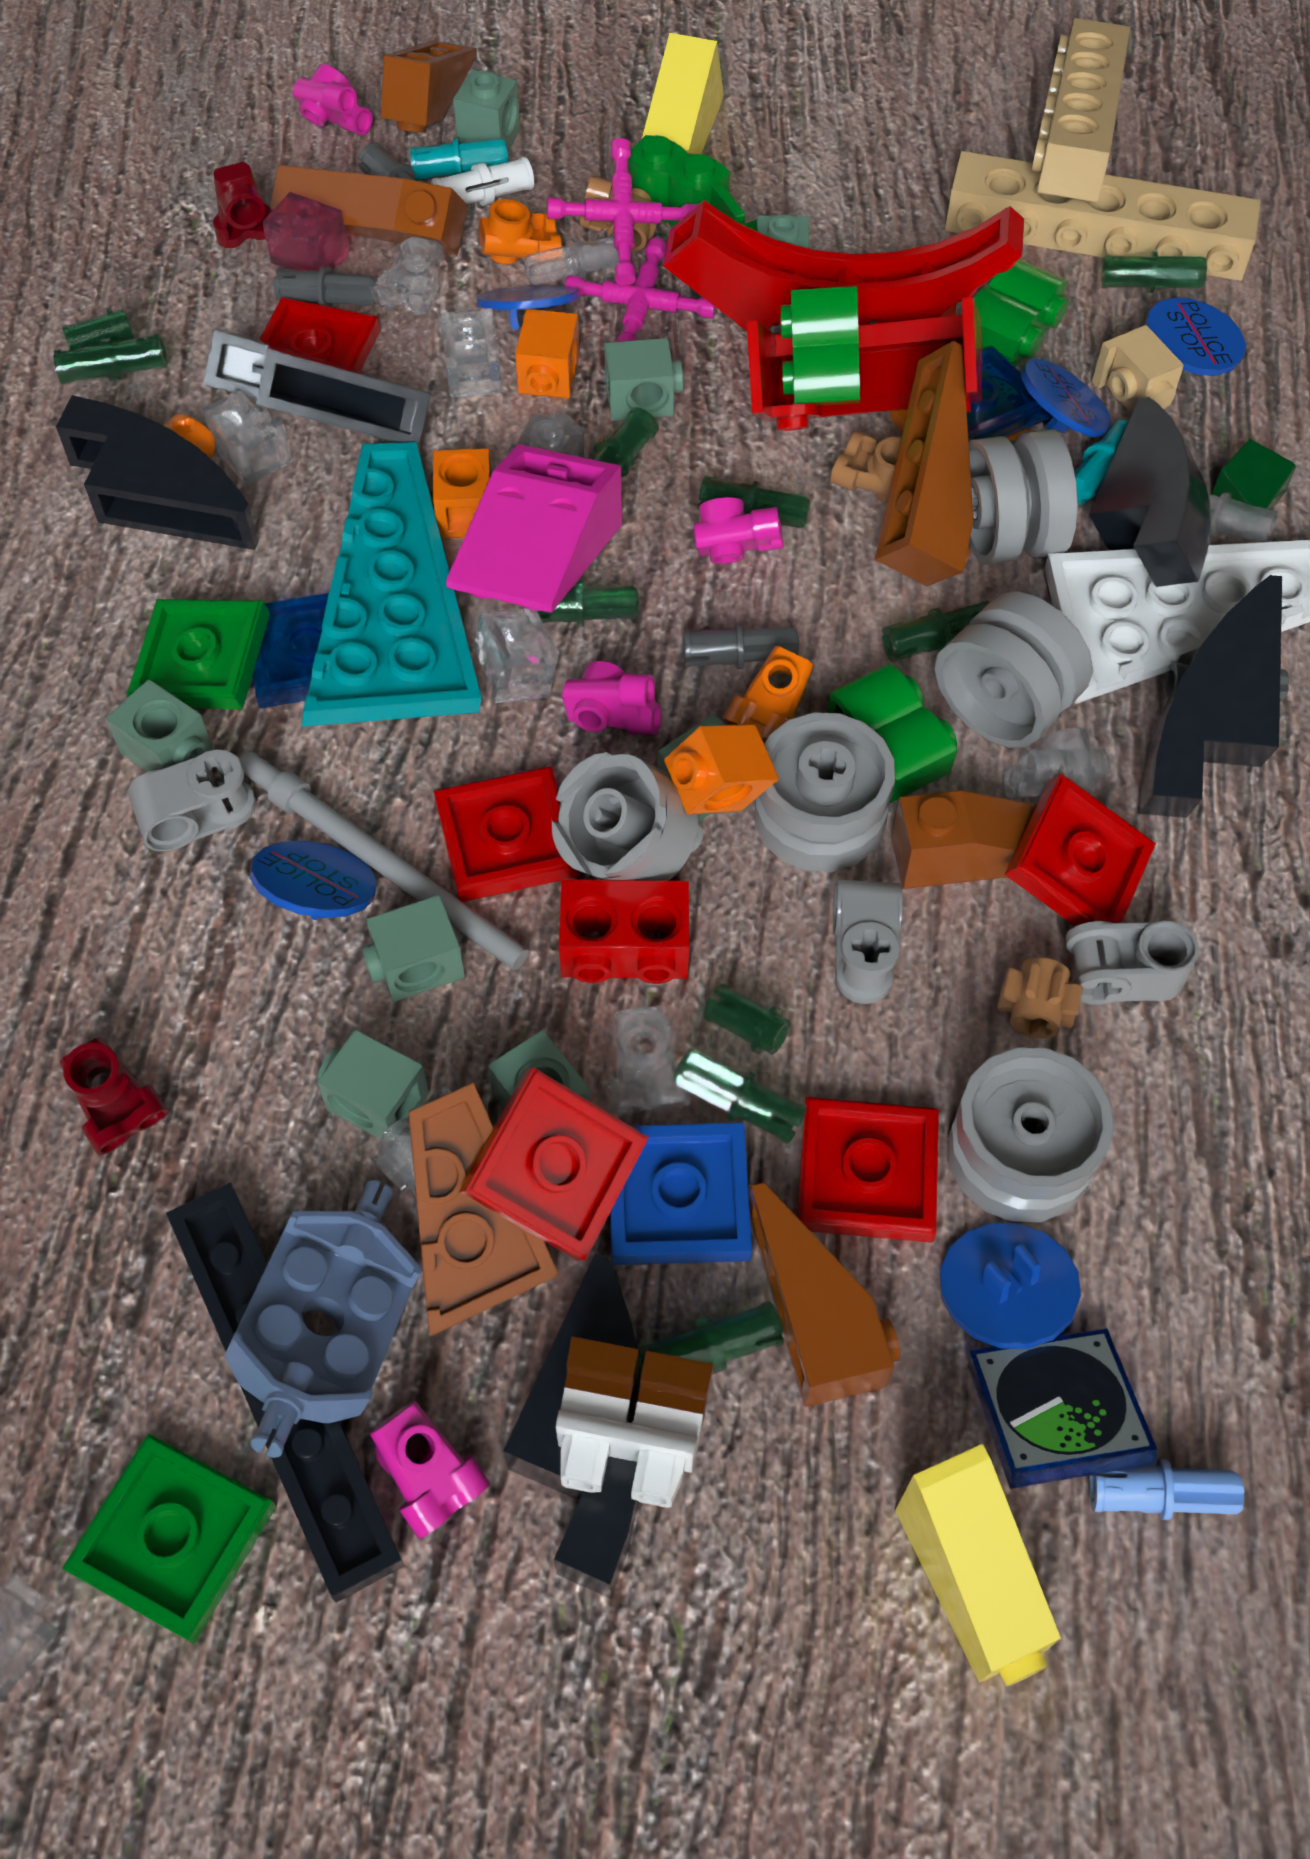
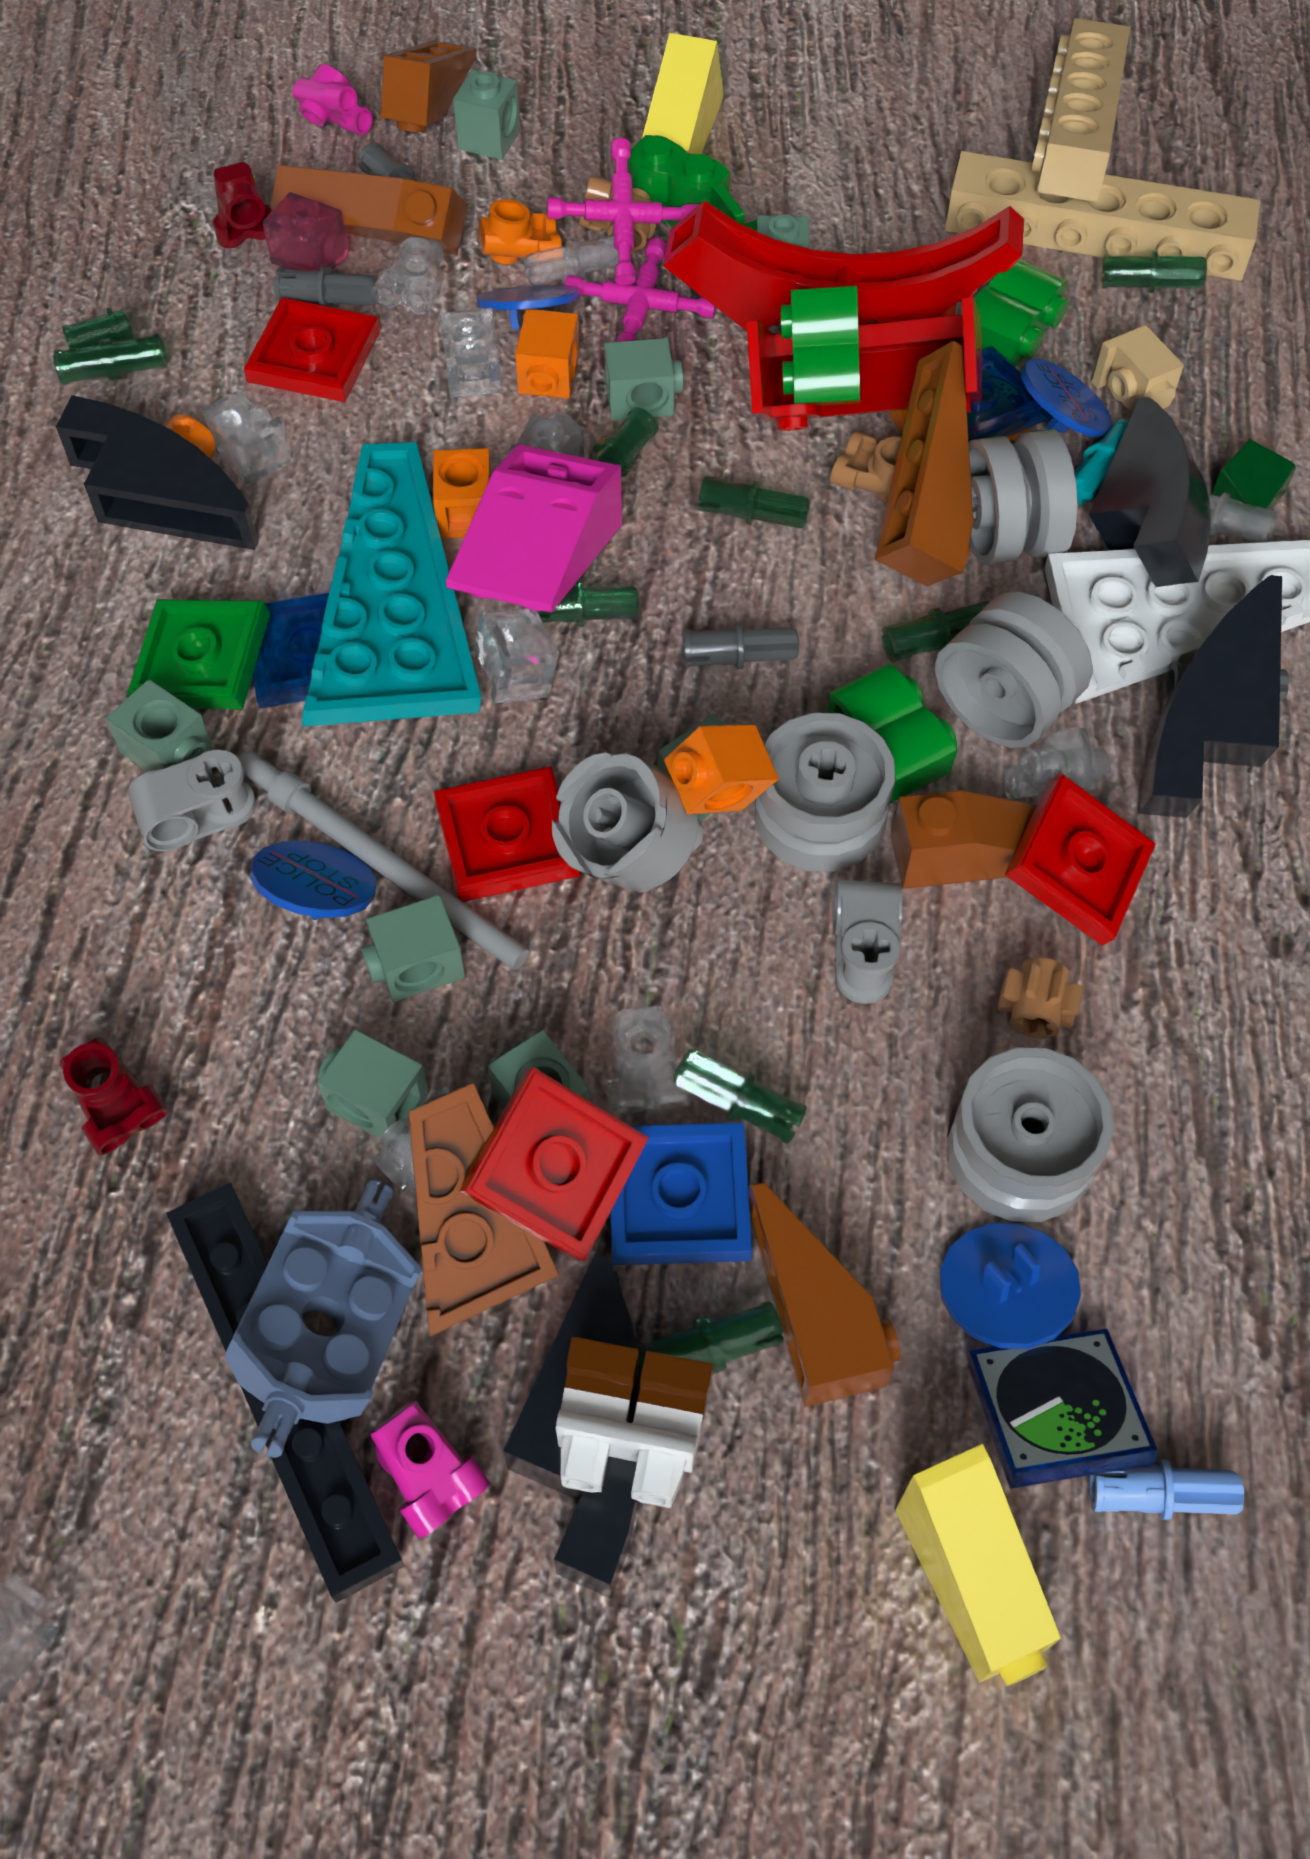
(170, 1538): green tile -> none
(316, 388): black slope -> none
(456, 157): teal axle -> none
(513, 177): white pin -> none
(612, 699): dark pink plate -> none
(624, 914): red brick -> none
(728, 531): dark pink plate -> none
(749, 1020): clear green pin -> none
(765, 704): orange plate -> none
(869, 1169): red tile -> none
(1125, 963): light grey piece -> none
(1198, 335): blue piece -> none

